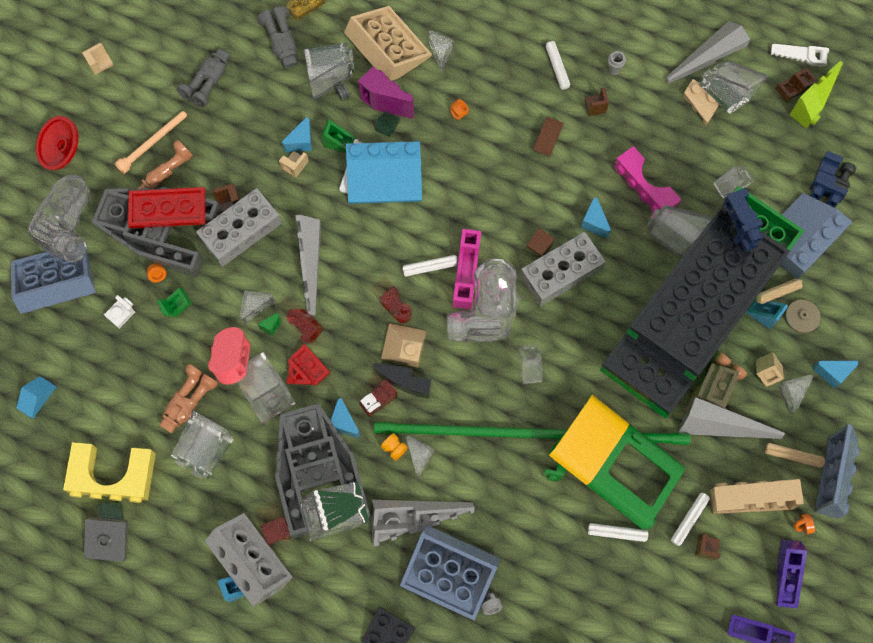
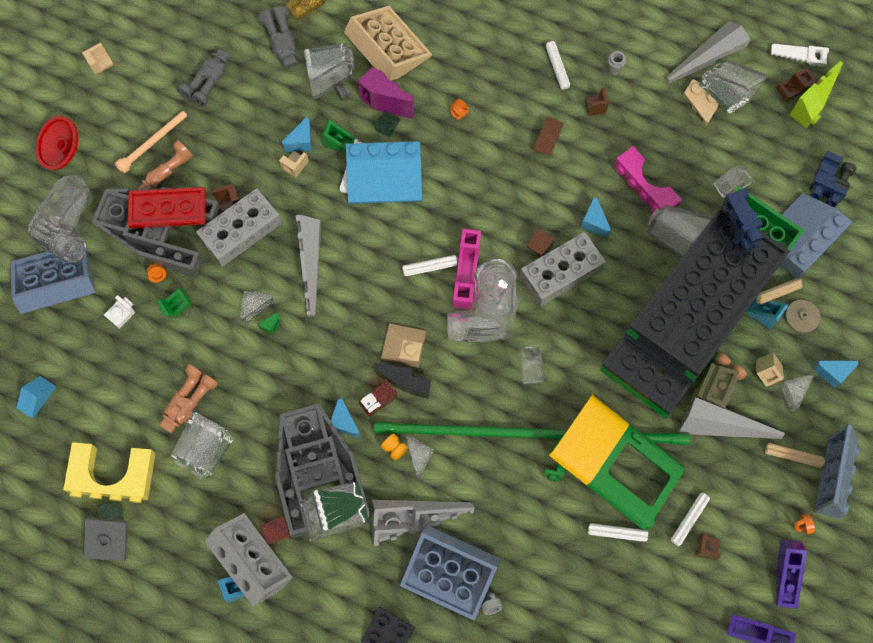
(229, 355): coral brick -> none
(265, 389): clear slope -> none
(306, 324): clear red leg -> none
(306, 368): red slope -> none
(395, 307): clear red leg -> none
(441, 47): clear slope -> none
(756, 496): tan wedge -> none

